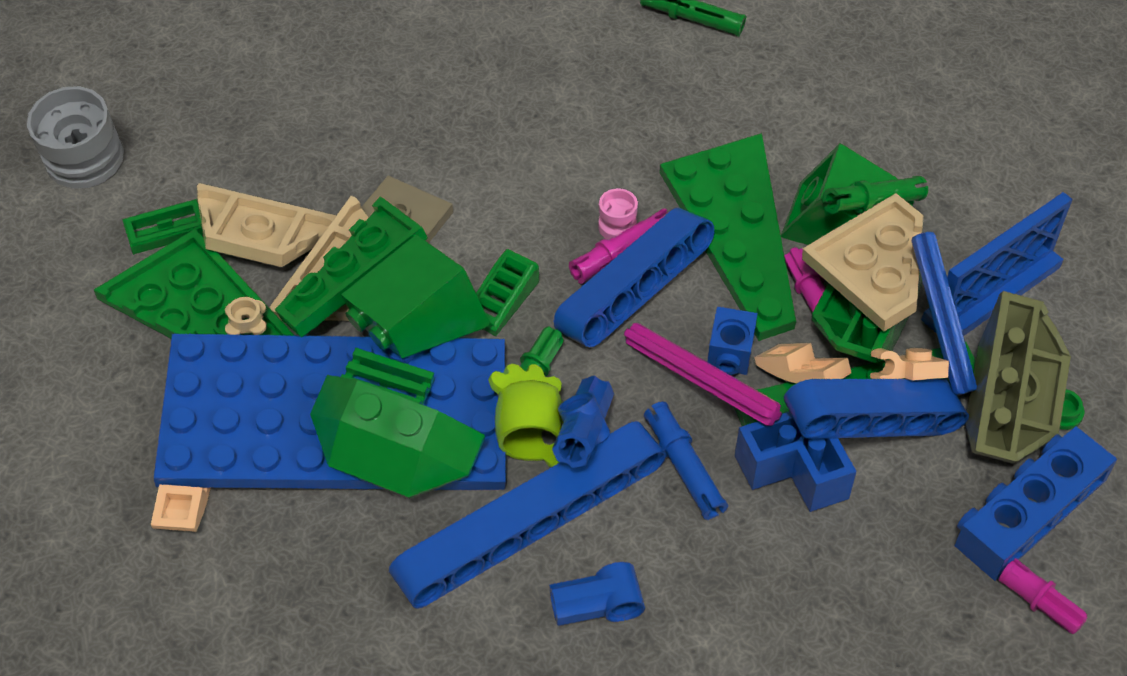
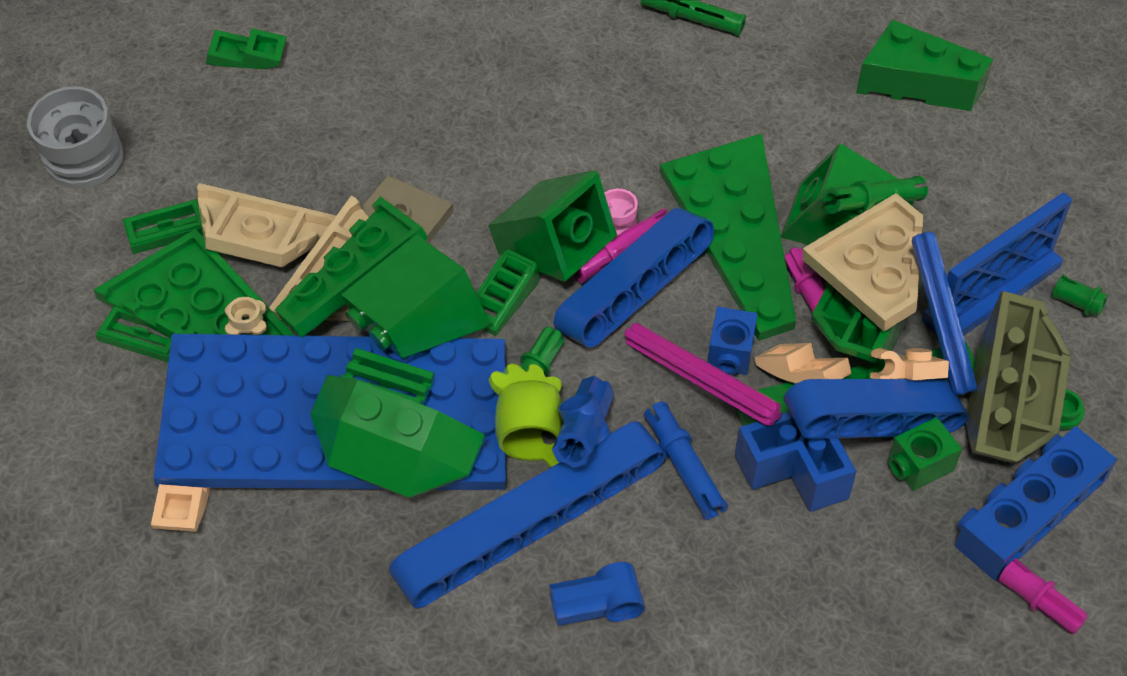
(132, 344): none -> green tile
(257, 51): none -> green slope
(557, 224): none -> green slope
(924, 68): none -> green wedge
(927, 440): none -> green brick
(1080, 295): none -> green pin

